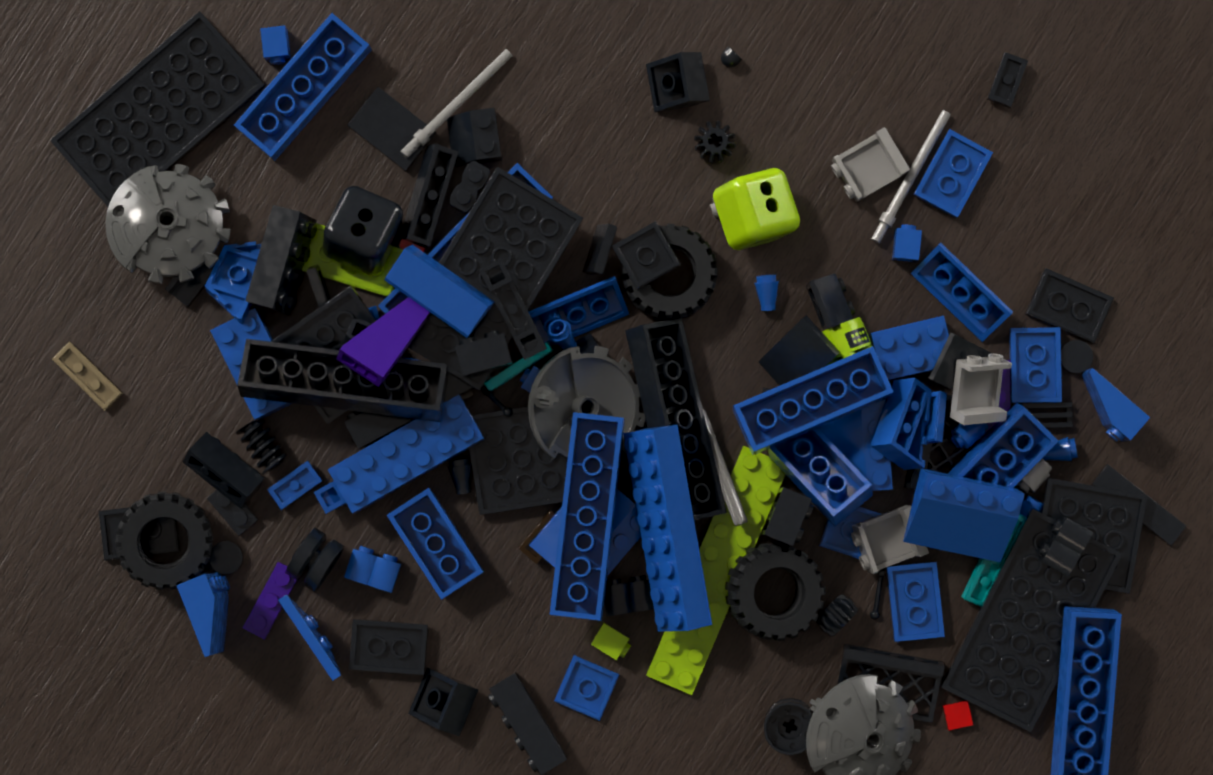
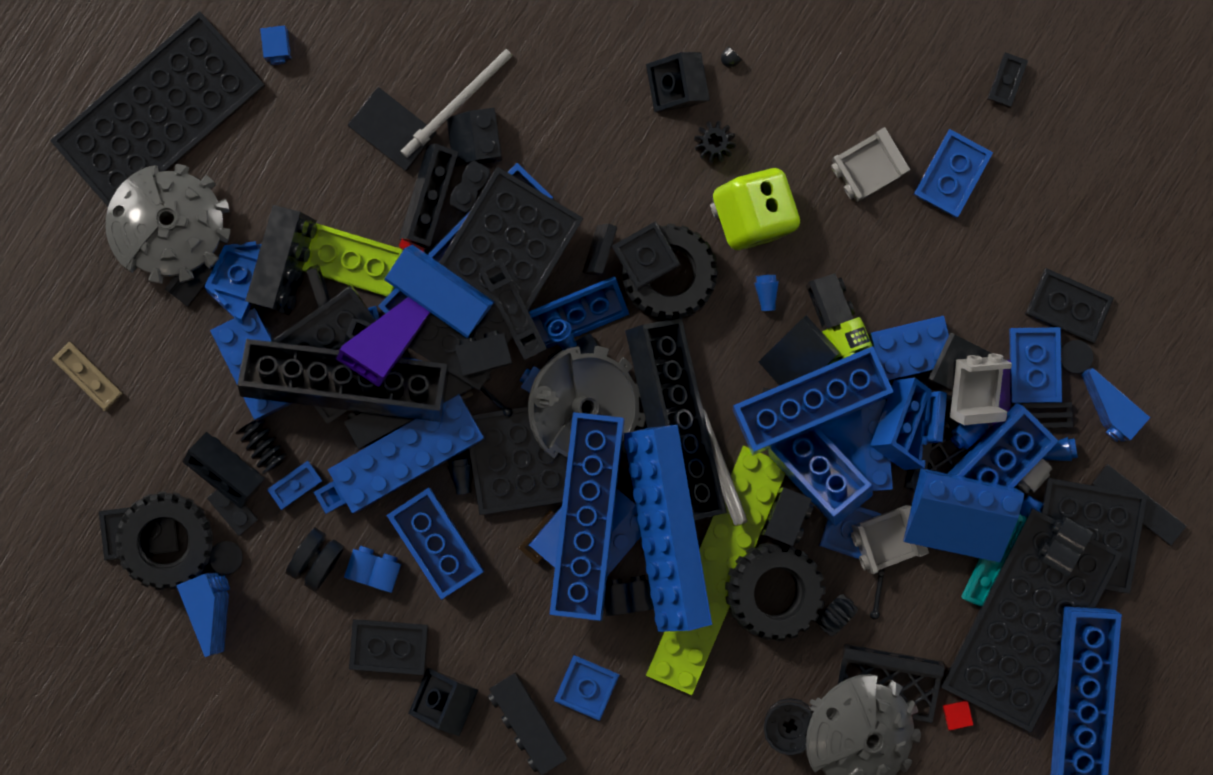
(267, 606): dark purple plate -> none
(303, 87): blue brick -> none
(307, 627): blue wing -> none
(371, 250): black piece -> none
(517, 368): teal tile -> none
(611, 642): lime brick -> none
(888, 218): light grey bar -> none
(906, 243): blue brick -> none
(915, 601): blue plate -> none
(961, 292): blue slope -> none

